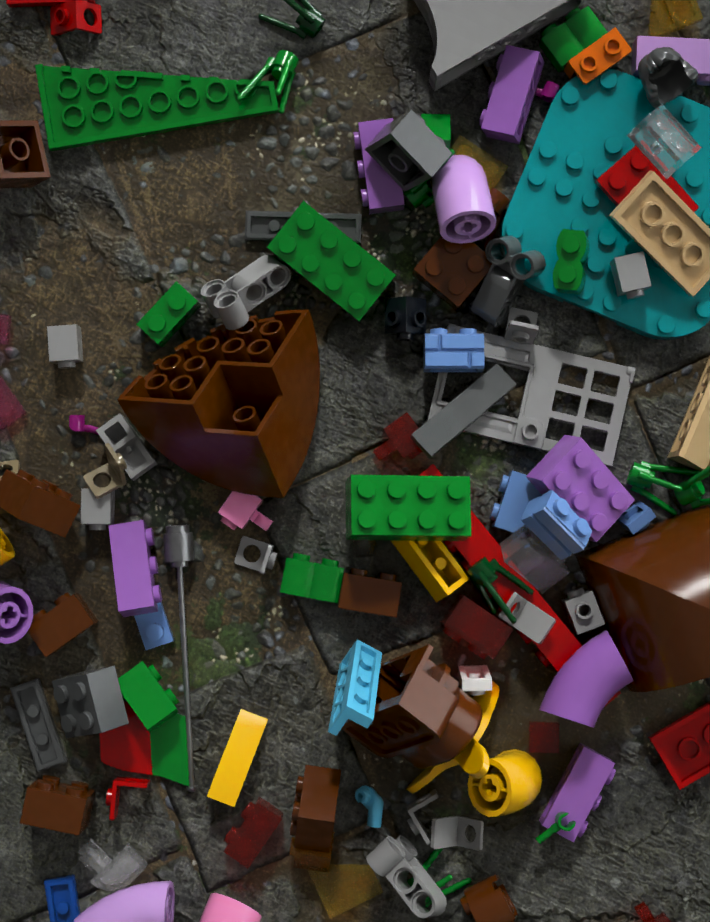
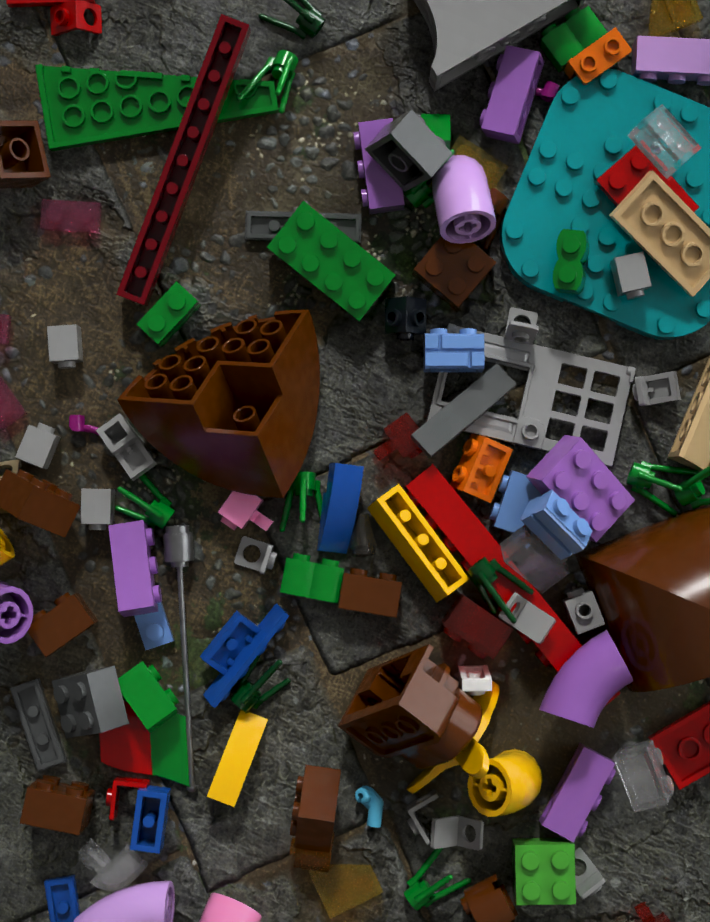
(38, 445): none -> light grey brick
(70, 216): none -> clear pink plate
(113, 469): dark tan bracket -> none
(150, 819): none -> blue brick
(158, 512): none -> green plant
(184, 160): none -> dark red brick
(232, 298): light grey piece -> none
(237, 648): none -> blue bracket
(248, 695): none -> dark green plant
(253, 832): clear red brick -> none
(303, 486): none -> green plant
(339, 507): none -> blue slope
(356, 687): medium azure fence -> none
(395, 860): light grey piece -> none
(408, 508): green brick -> none
(481, 467): none -> orange bracket
(504, 278): dark grey piece -> none
(543, 737): clear red plate -> none
(543, 871): none -> bright green brick
(557, 826): green hand -> none
(591, 880): none -> light grey bracket
(636, 517): medium blue plate -> none
(644, 775): none -> clear brick
(656, 388): none -> light grey bracket
(665, 75): dark grey hair -> none

